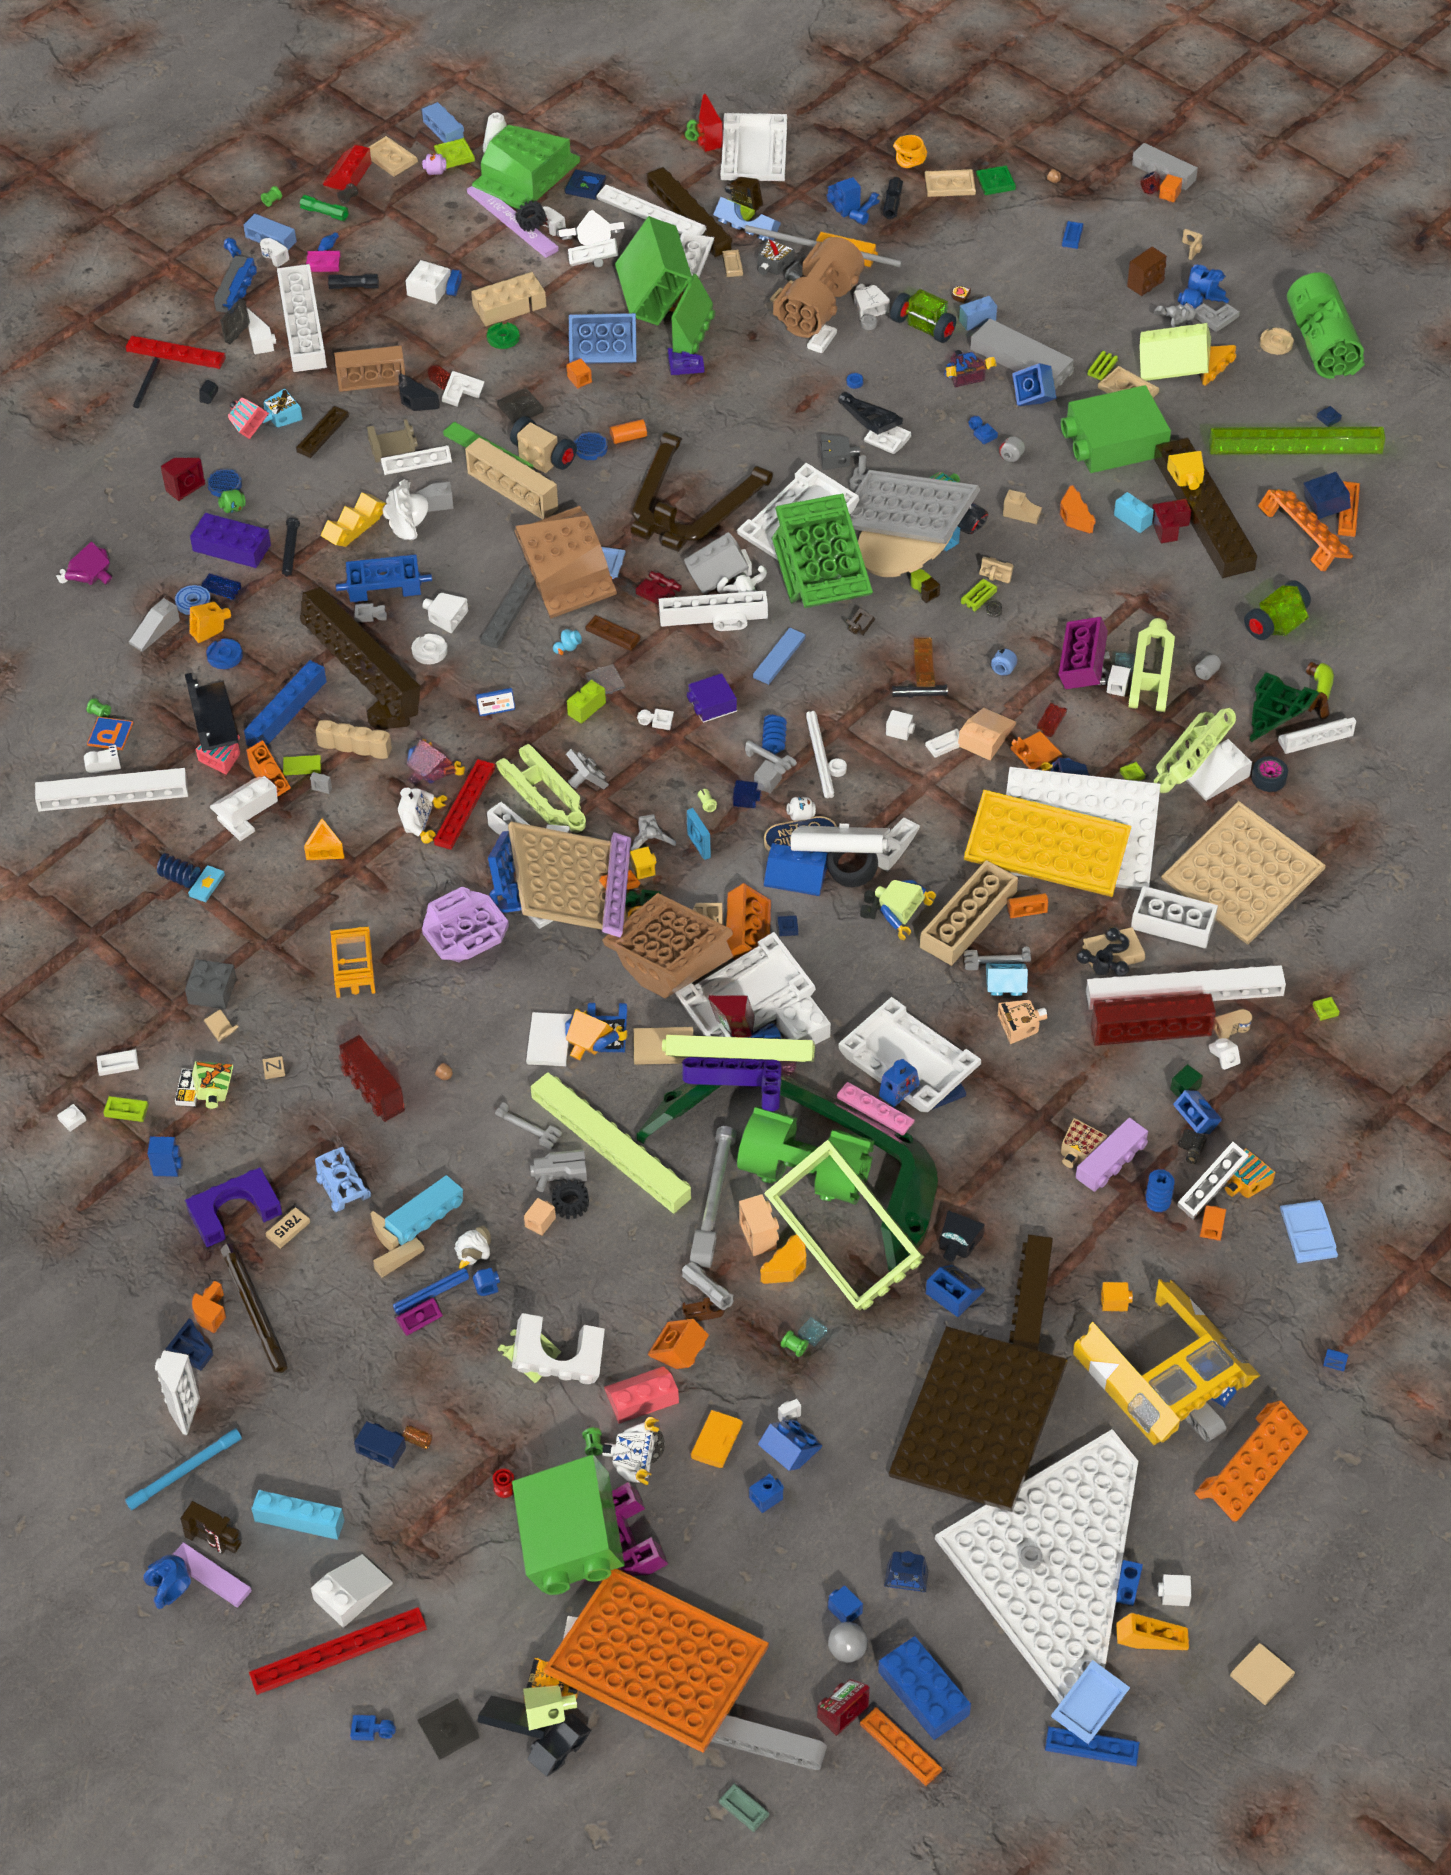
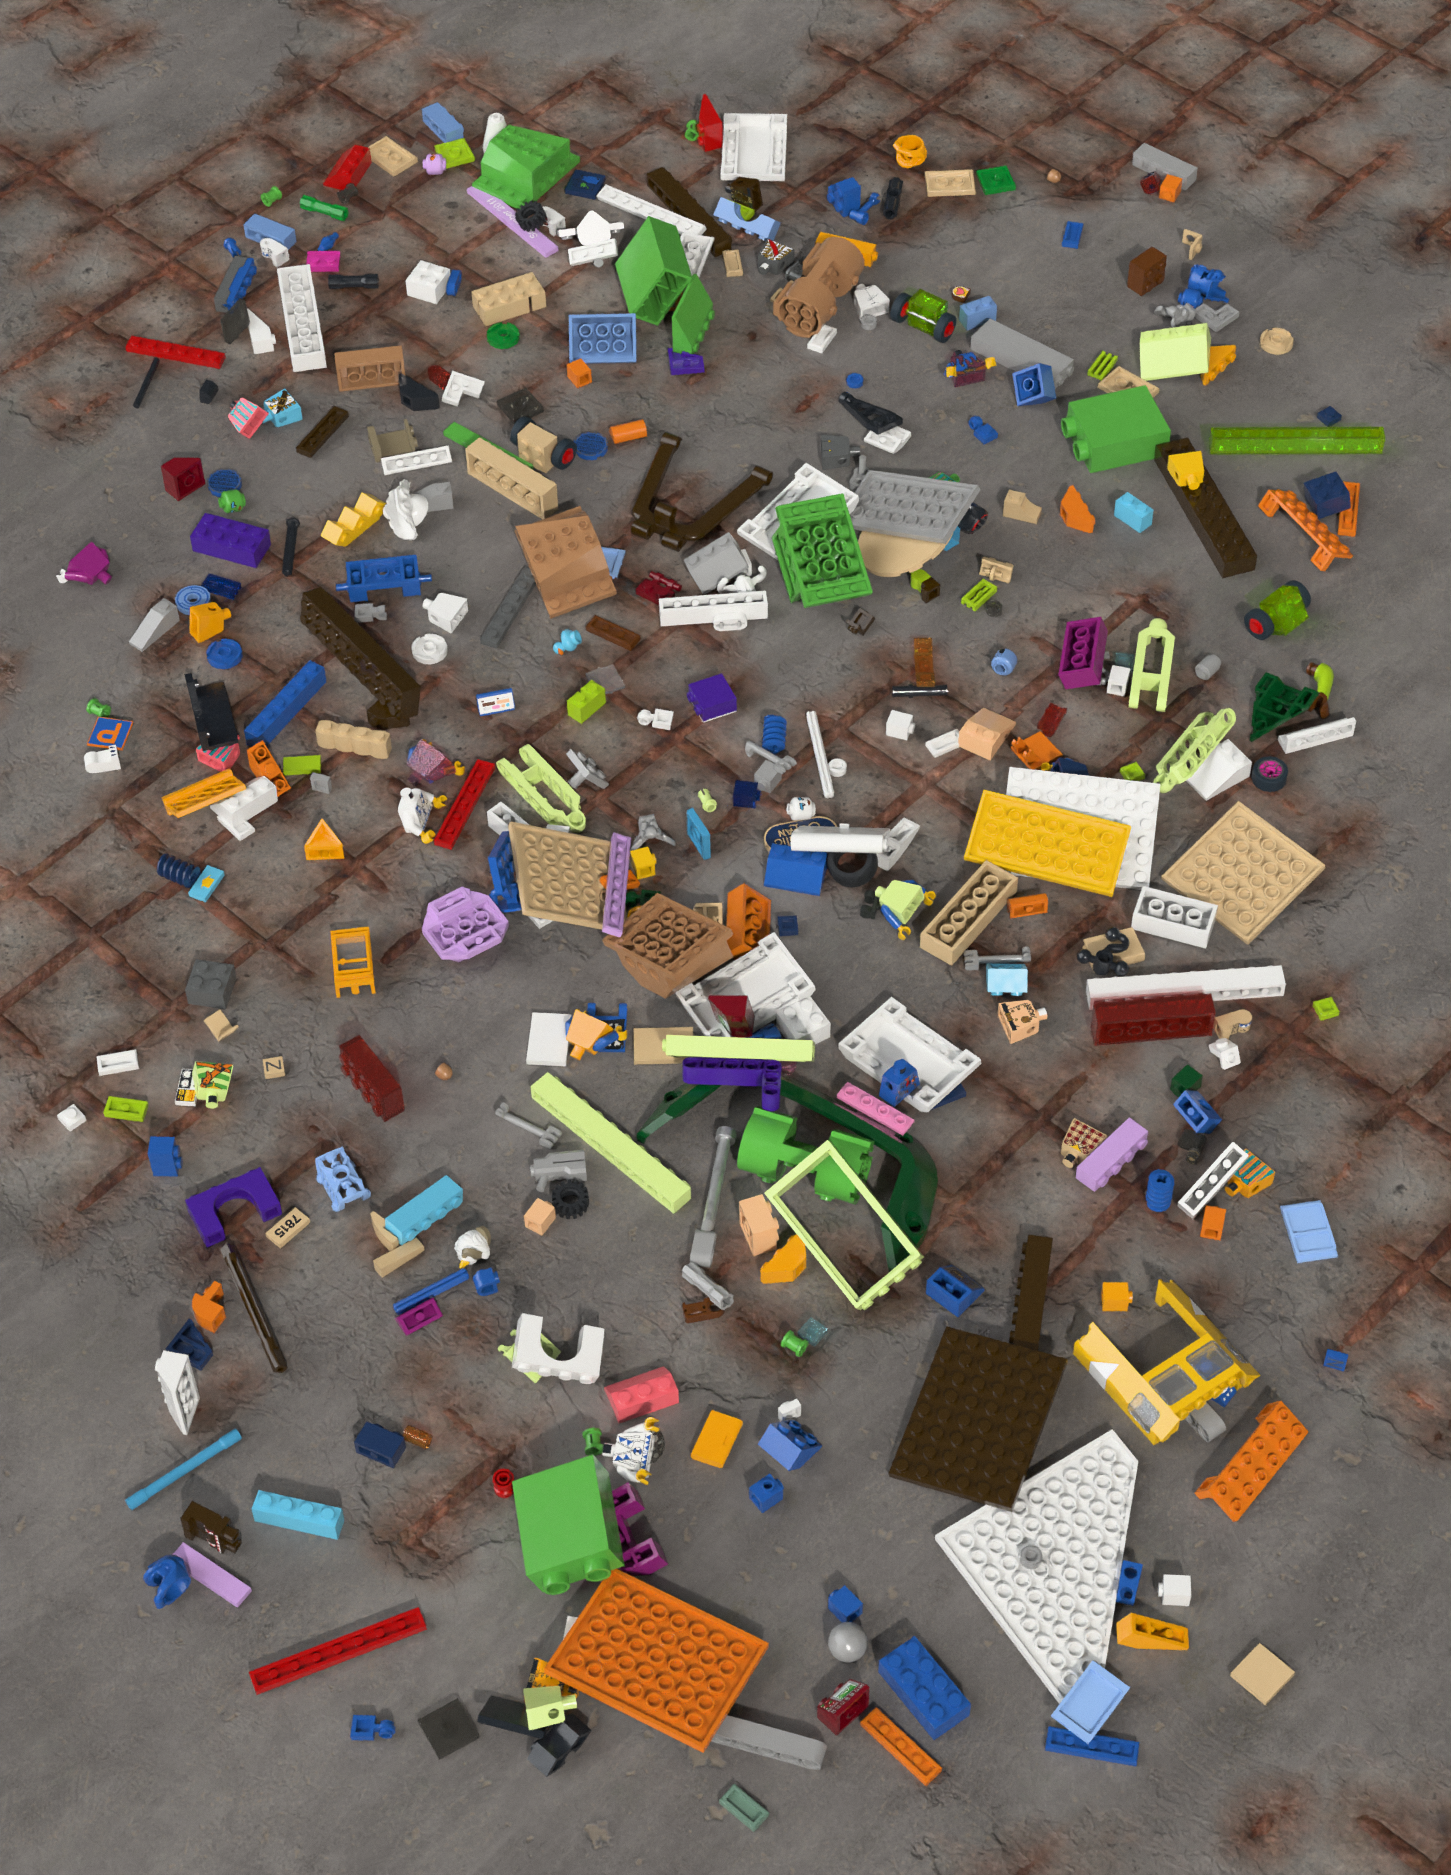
(111, 789): white brick -> none
(202, 793): none -> light orange fence
(350, 1589): white slope -> none
(679, 1343): orange slope -> none
(779, 656): medium blue tile -> none
(812, 243): light grey piece -> none
(907, 1571): dark blue torso -> none
(960, 1236): black torso -> none
(1012, 449): light grey head -> none
(1169, 517): dark red brick -> none
(1325, 325): bright green cylinder -> none

